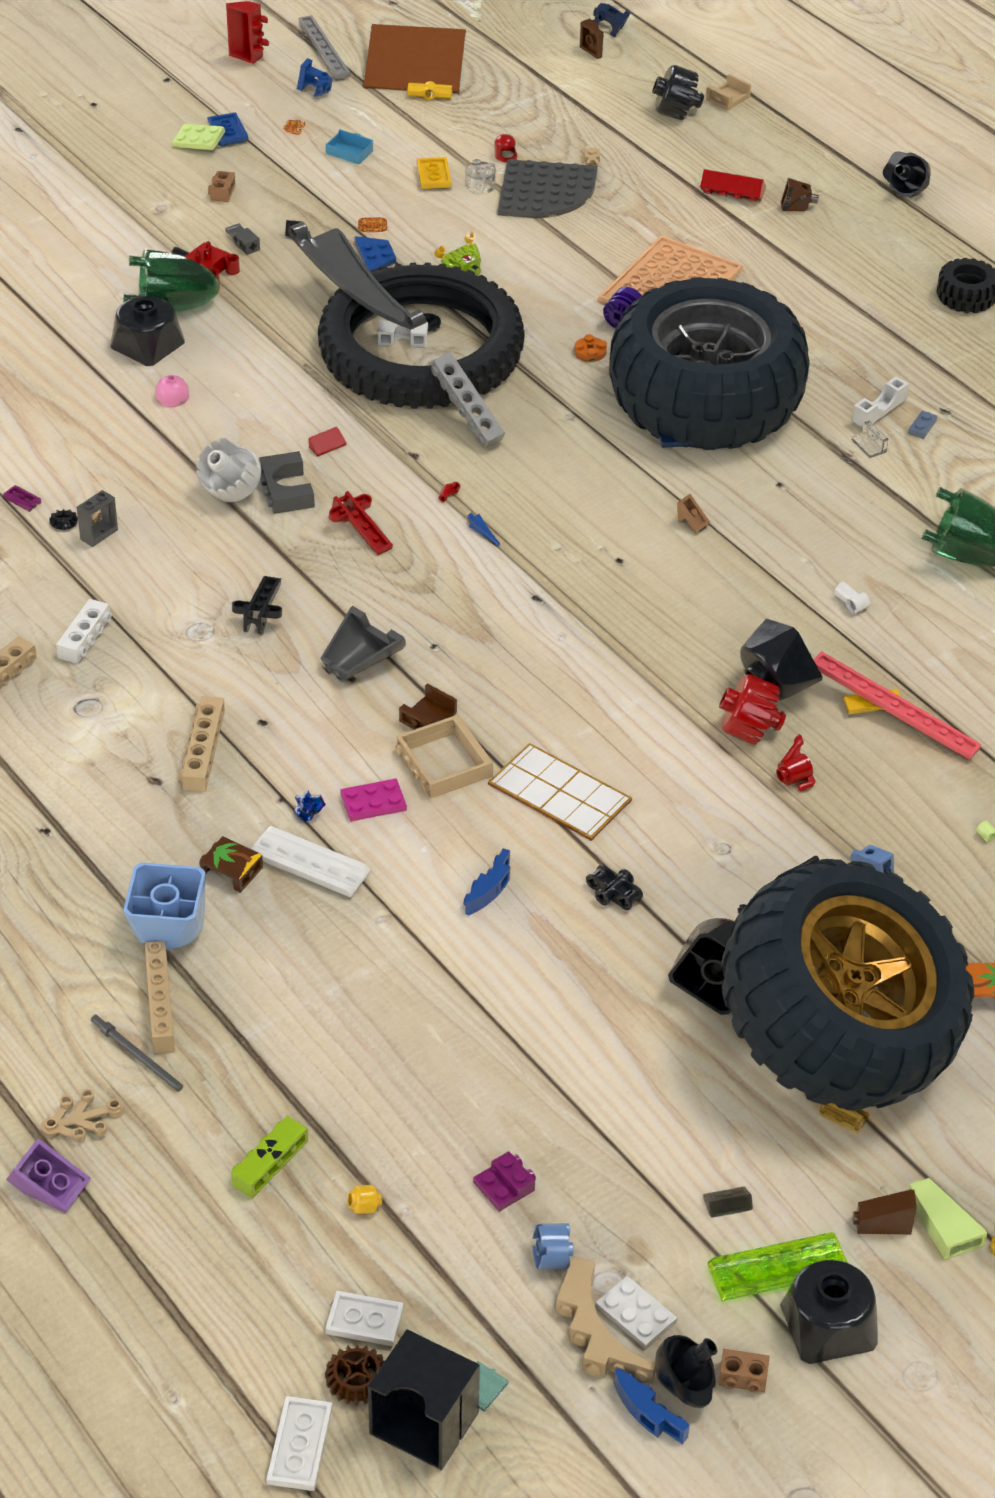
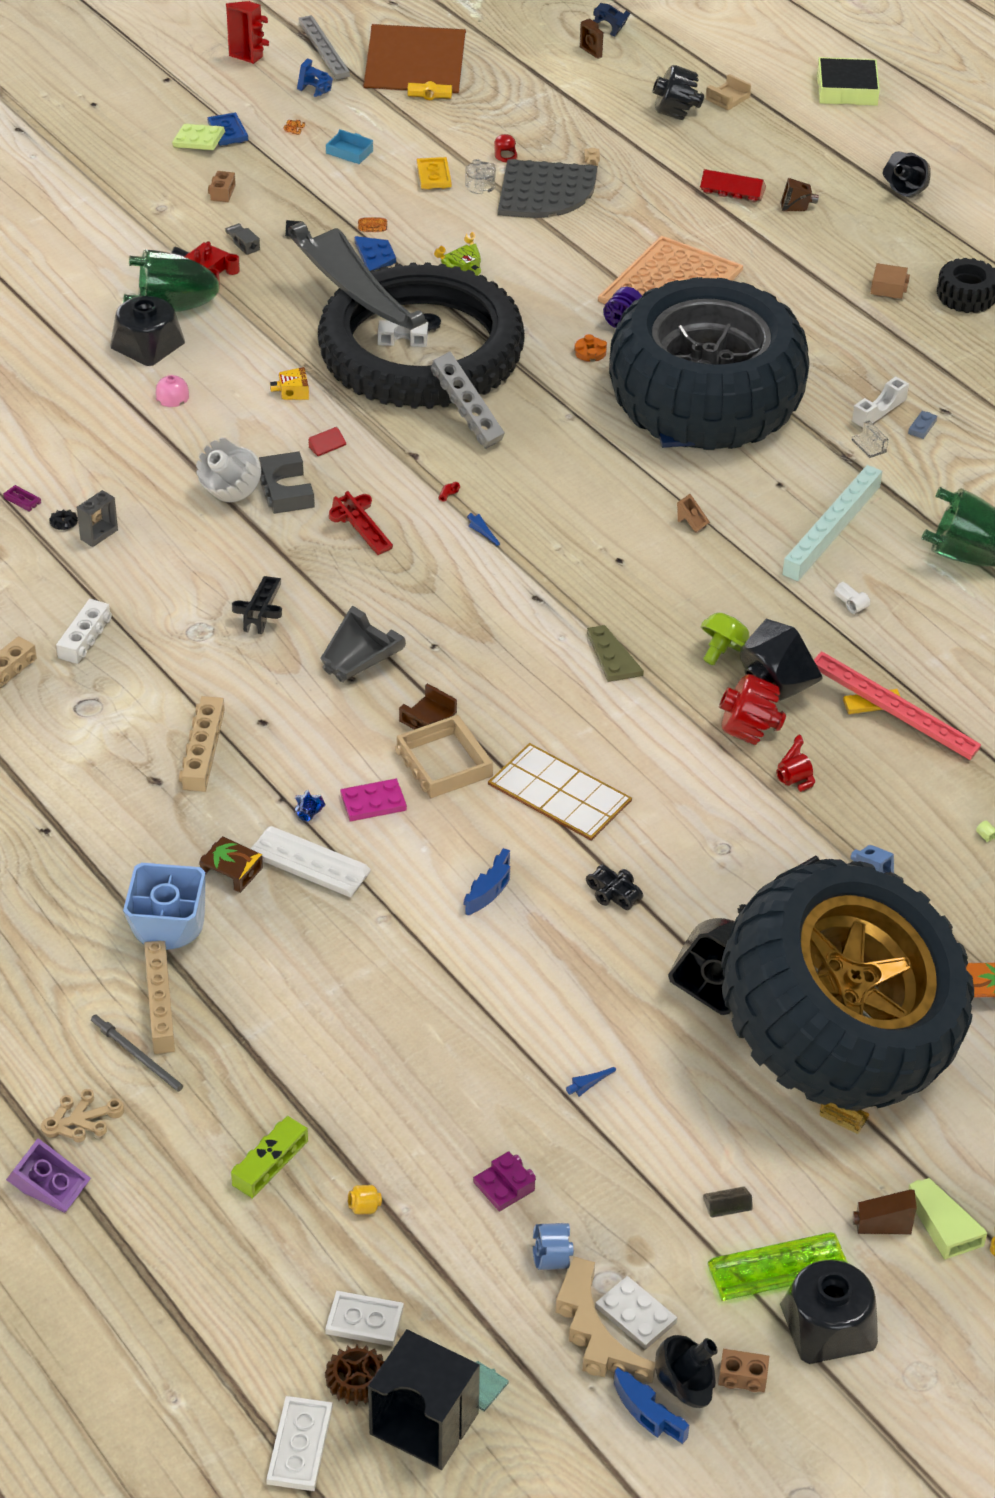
(292, 384): none -> yellow torso
(583, 1083): none -> blue piece
(612, 656): none -> olive wing
(725, 633): none -> lime piece
(832, 523): none -> light aqua brick
(848, 81): none -> tile
(890, 281): none -> medium nougat brick

